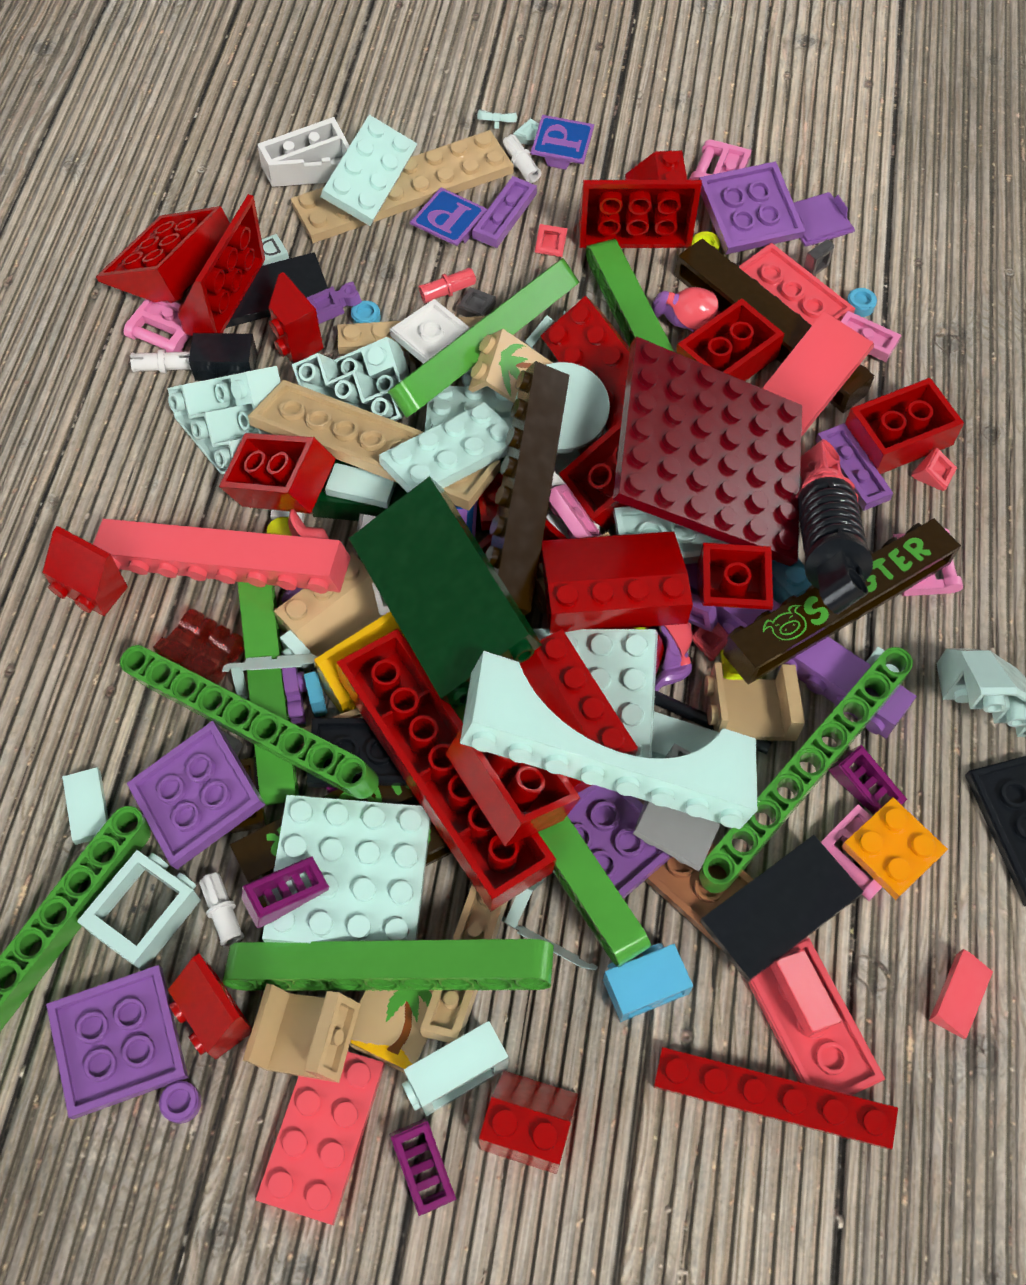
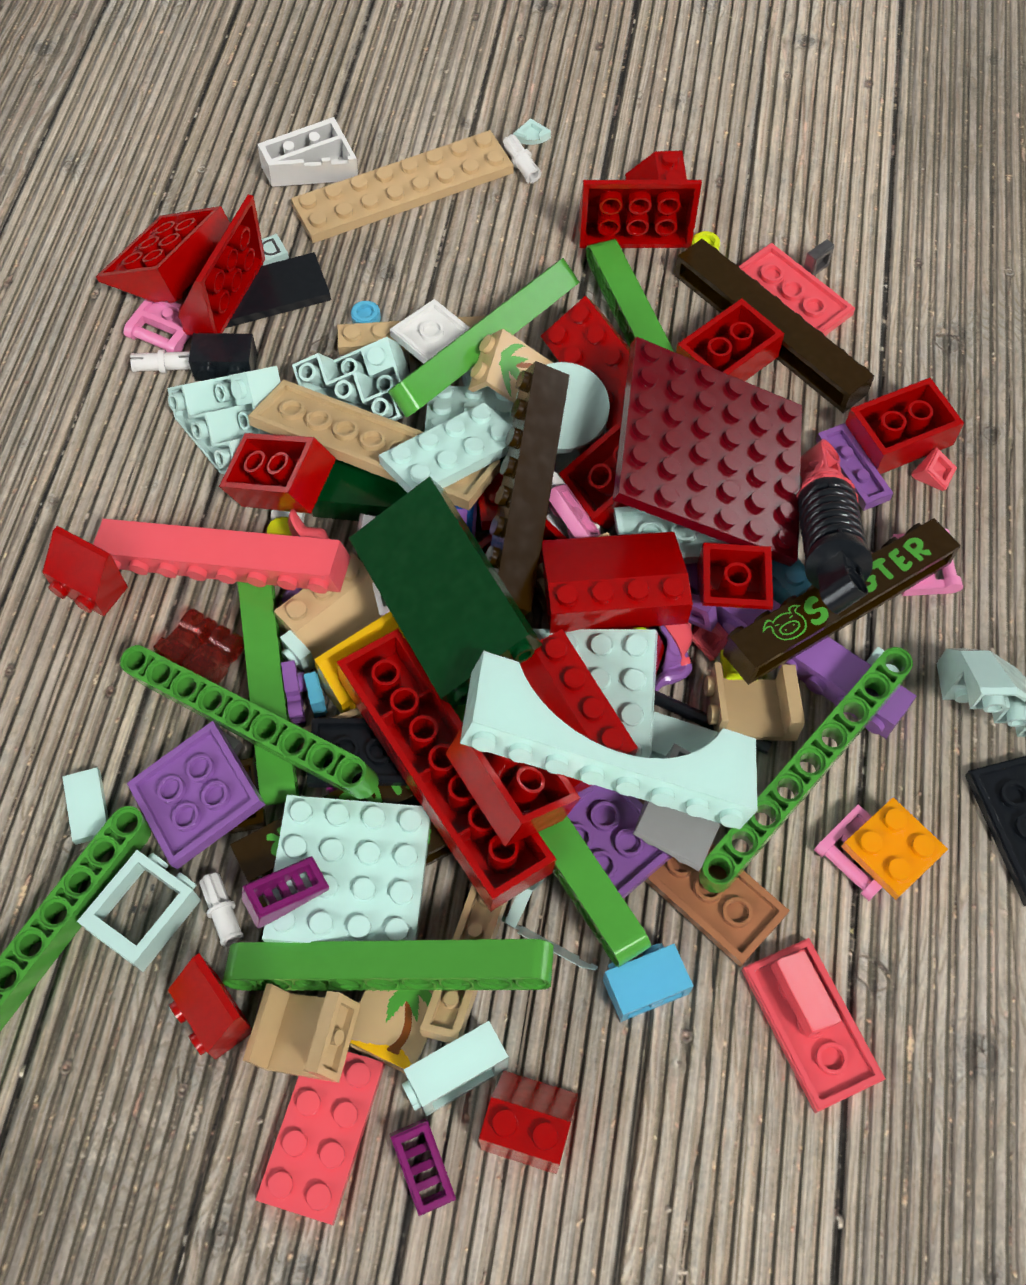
(116, 1042): medium lavender plate -> none
(180, 1102): medium lavender tile -> none
(259, 663): light aqua piece -> none
(293, 321): red slope -> none
(331, 303): medium lavender plate -> none
(359, 486): light aqua tile -> none
(369, 170): light aqua plate -> none
(447, 285): coral axle -> none
(449, 217): piece -> none
(476, 303): flat silver tile -> none
(496, 117): light aqua piece -> none
(504, 212): medium lavender plate -> none
(540, 329): light aqua piece -> none
(551, 240): coral slope -> none
(562, 141): piece -> none
(687, 308): coral hair -> none
(730, 158): bright pink plate -> none
(751, 207): medium lavender plate -> none
(777, 1098): red plate -> none
(781, 907): black tile -> none
(819, 366): coral tile -> none
(823, 218): medium lavender piece -> none
(859, 790): magenta slope -> none
(863, 301): medium azure tile -> none
(883, 338): bright pink plate -> none
(961, 994): coral slope -> none

